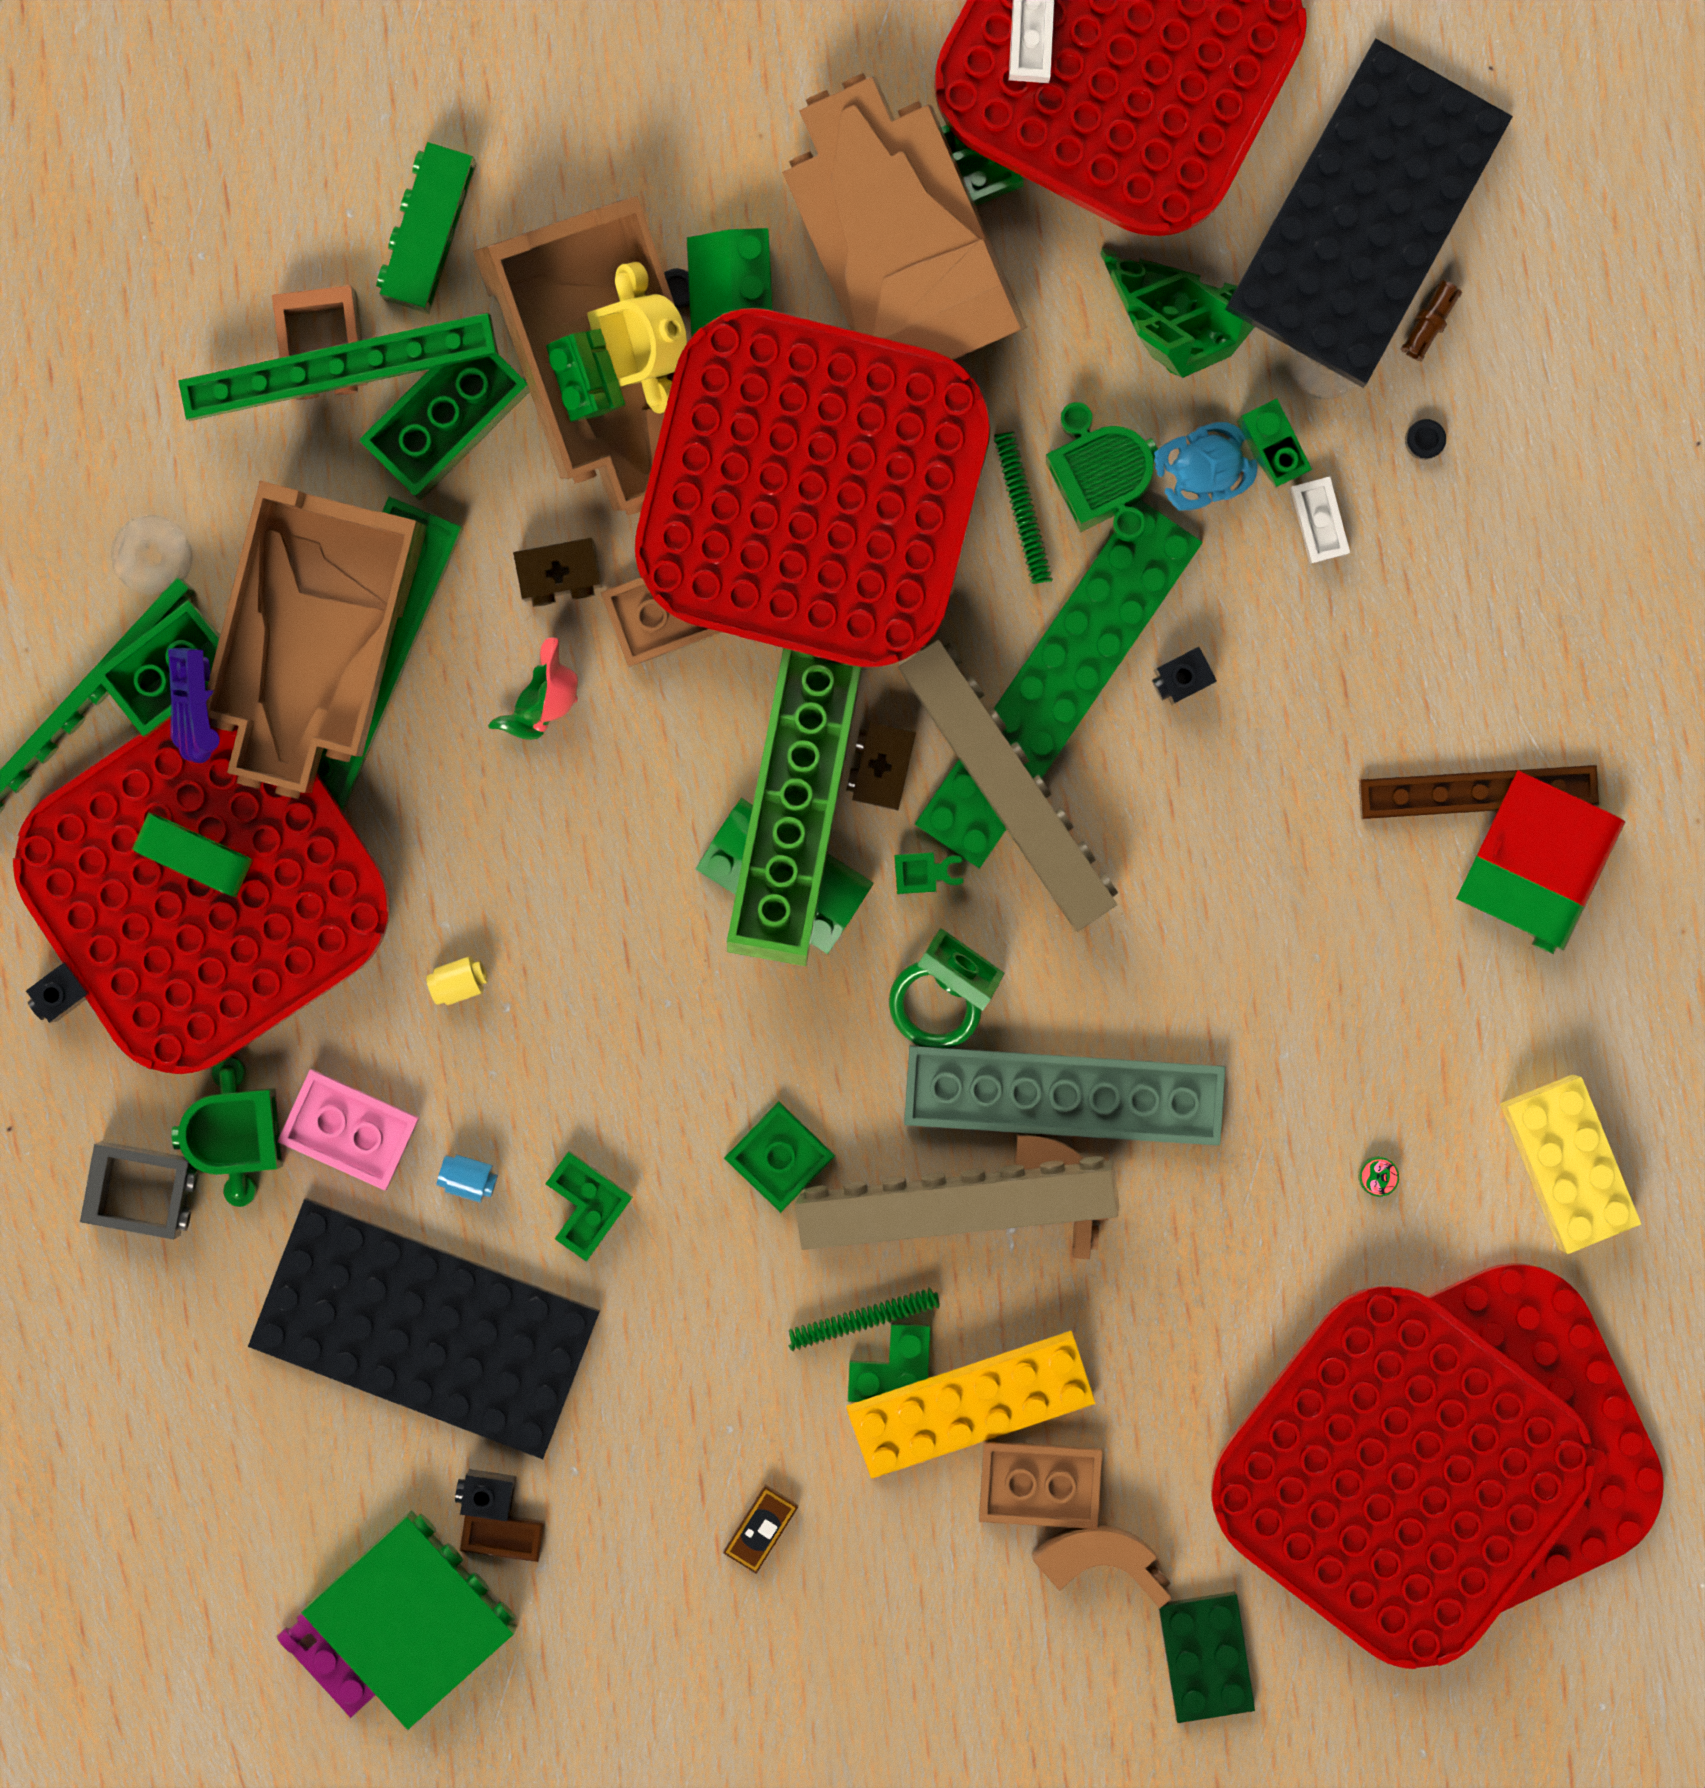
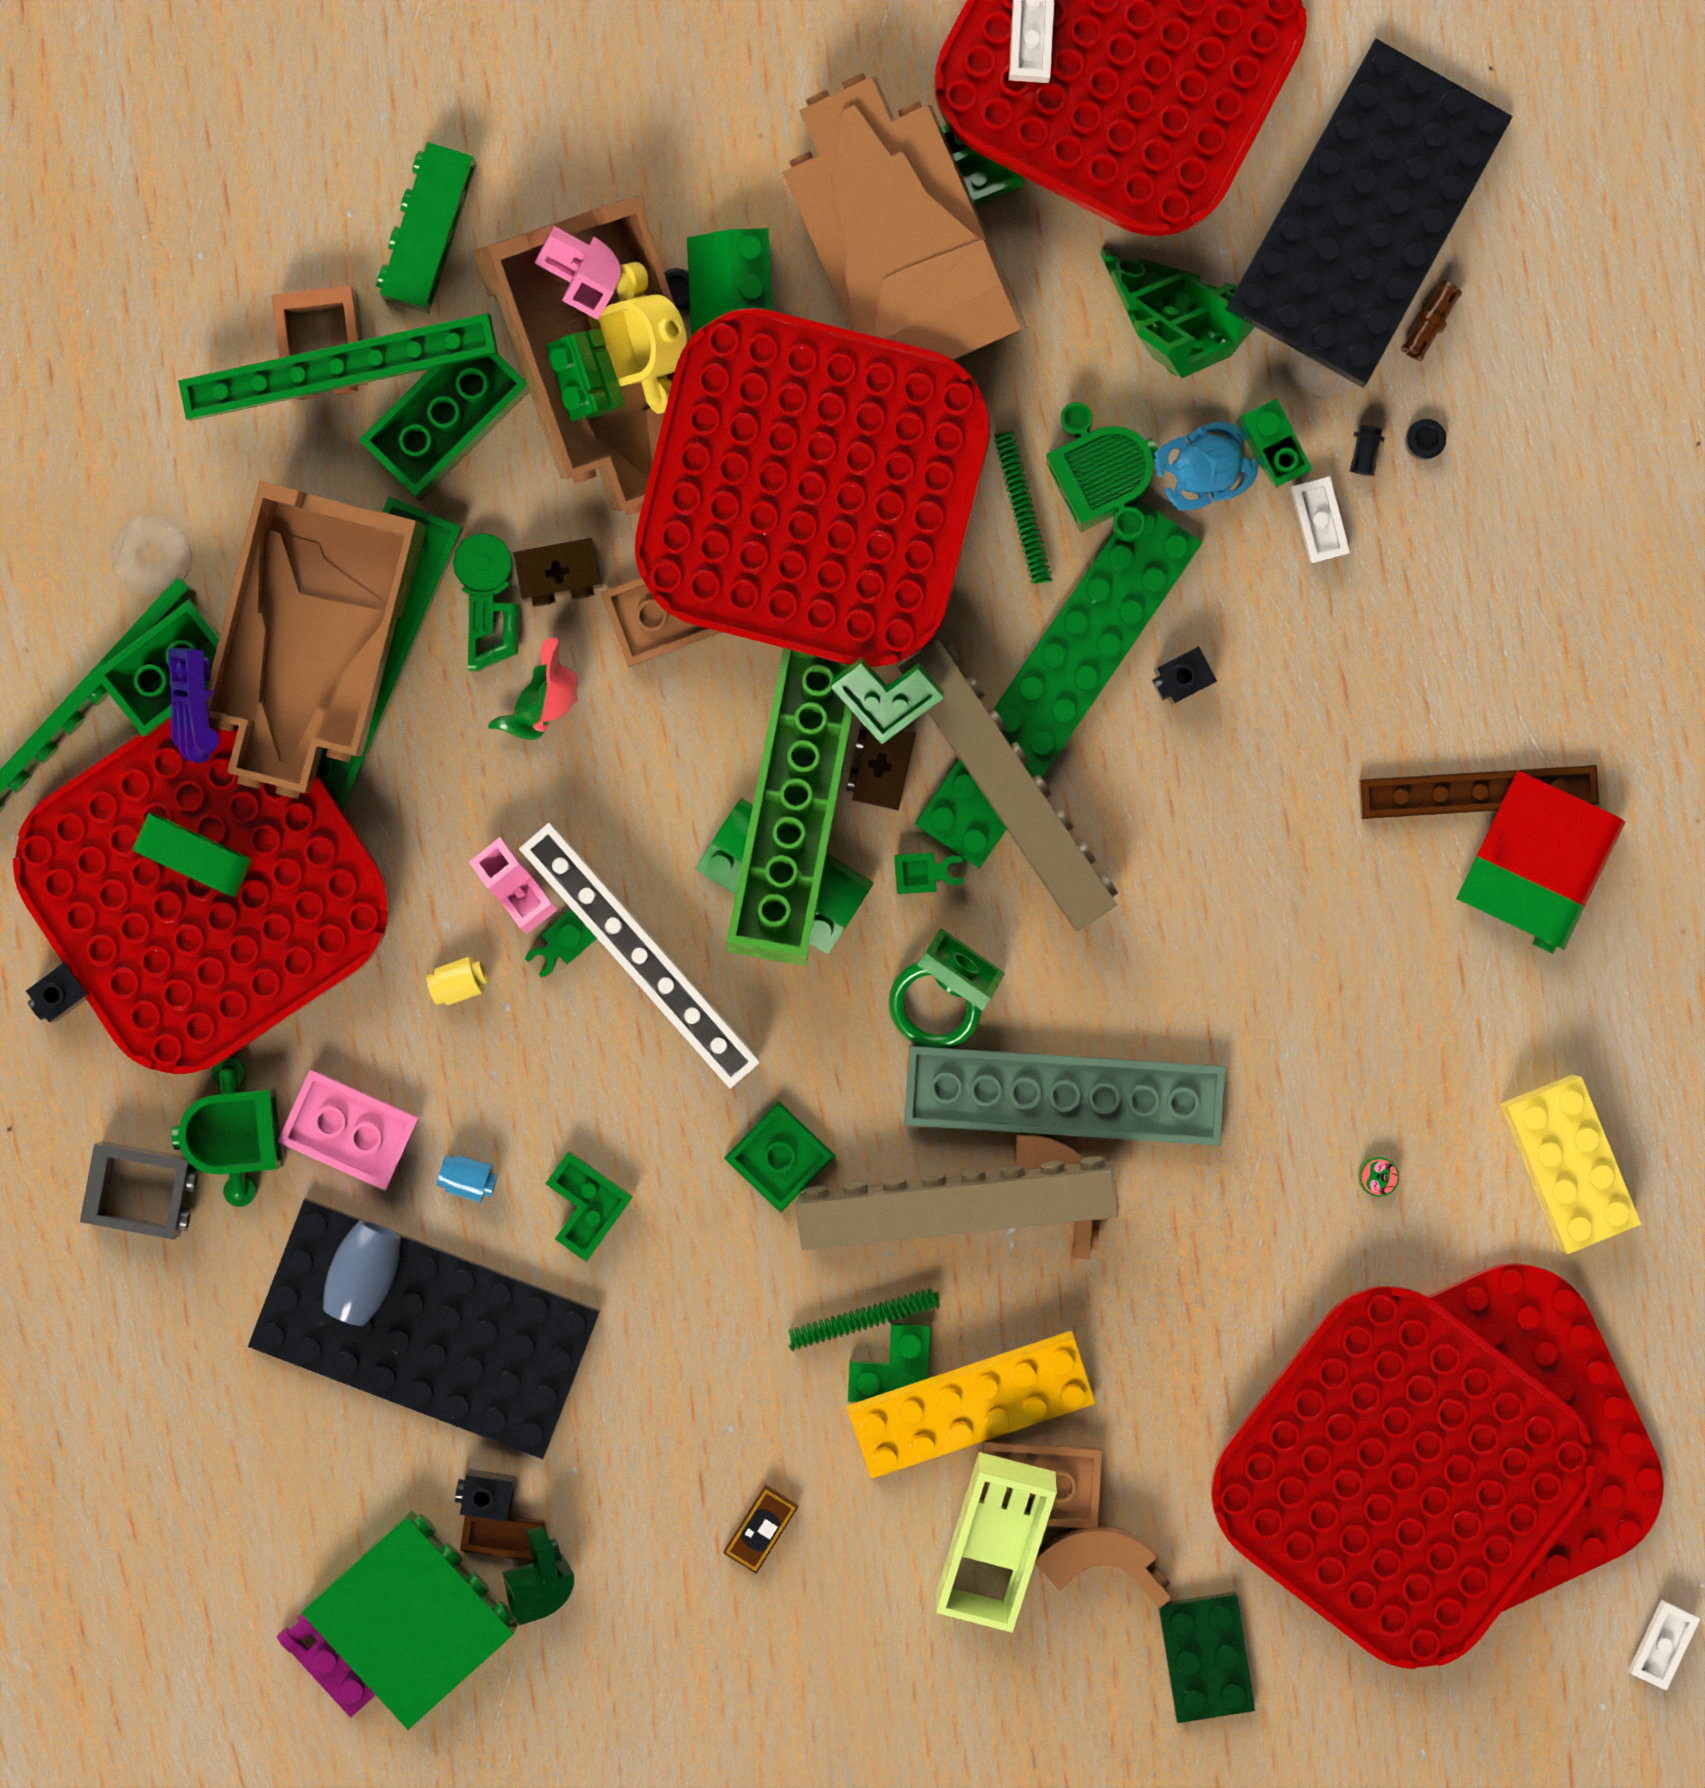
(361, 1273): none -> sand blue piece
(483, 566): none -> green piece
(513, 885): none -> bright pink brick
(542, 1585): none -> dark green brick
(565, 939): none -> green plate
(589, 269): none -> bright pink brick
(640, 954): none -> white brick
(884, 707): none -> plate
(998, 1537): none -> yellowish green piece
(1366, 450): none -> black pin
(1664, 1644): none -> white plate

